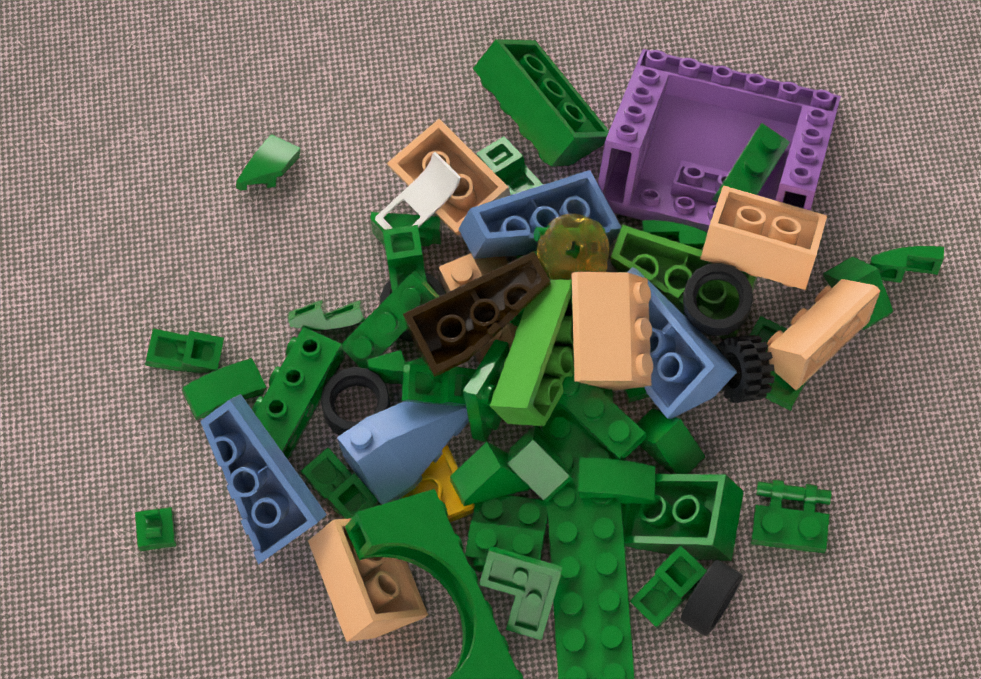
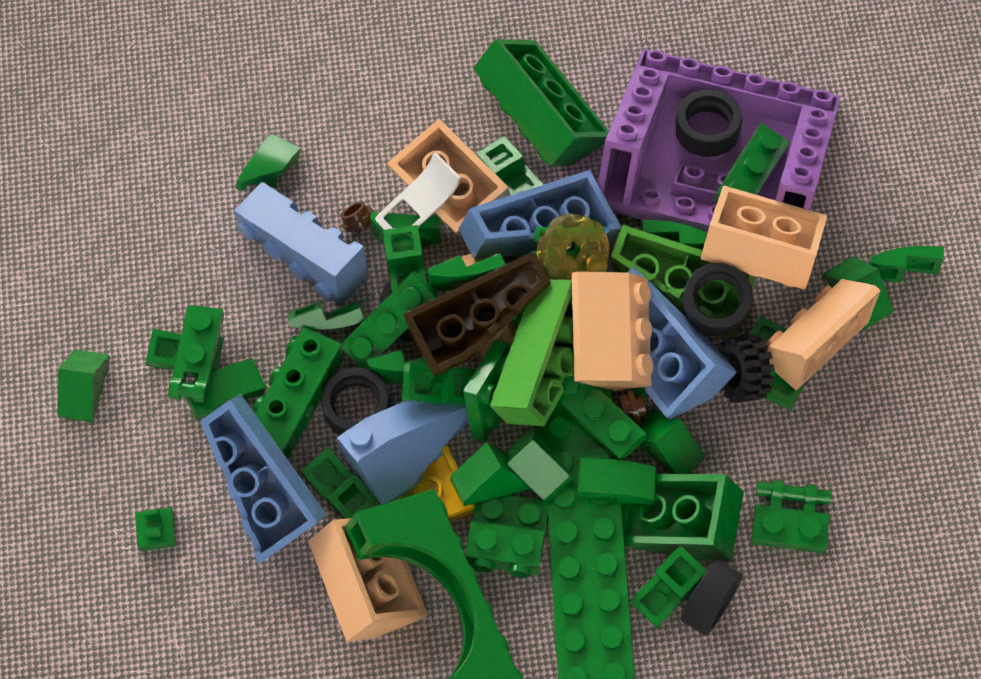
(81, 385): none -> green slope
(196, 353): none -> green plate
(302, 243): none -> wedge
(356, 217): none -> reddish brown plate
(454, 272): none -> green slope
(530, 581): green plate -> none
(633, 406): none -> reddish brown plate
(714, 102): none -> black tyre

